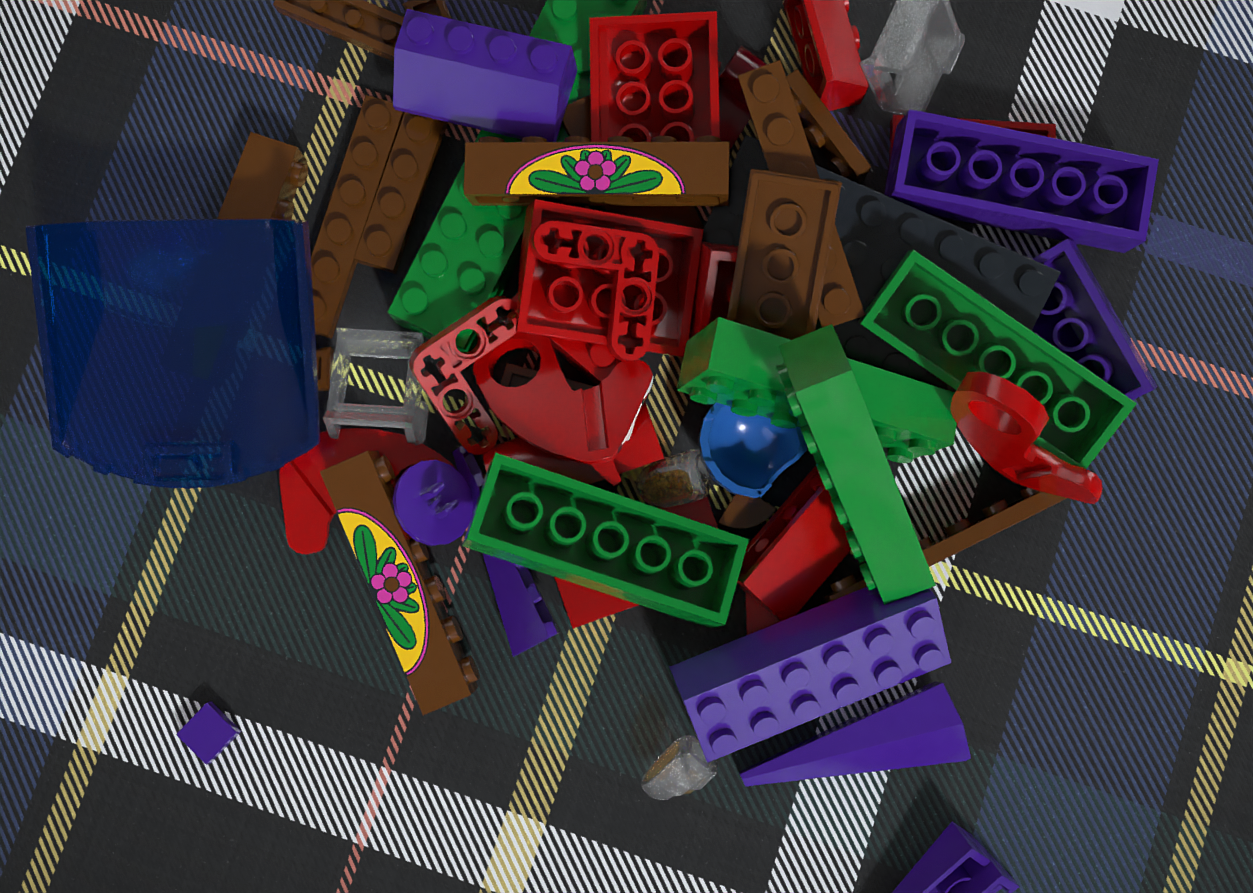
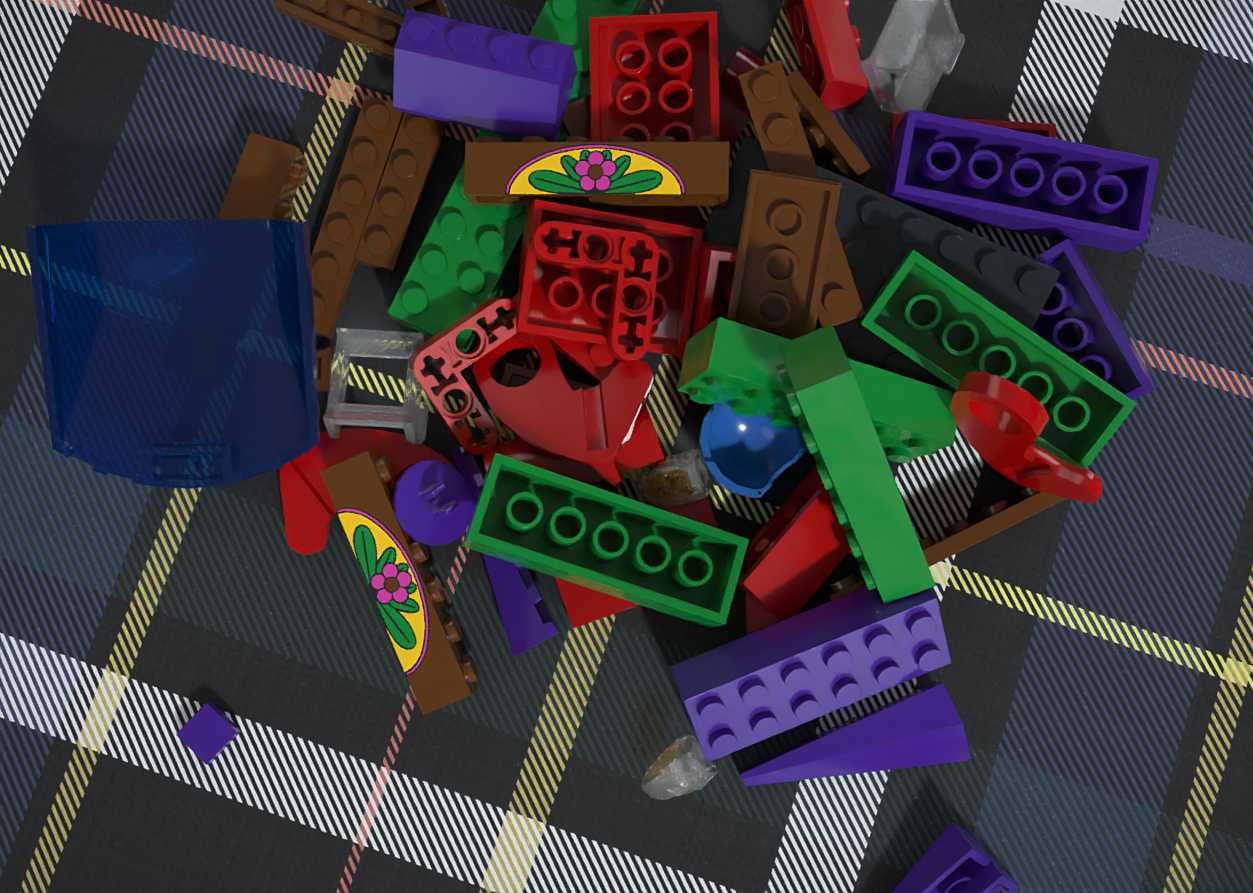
(746, 512): reddish brown tile -> none

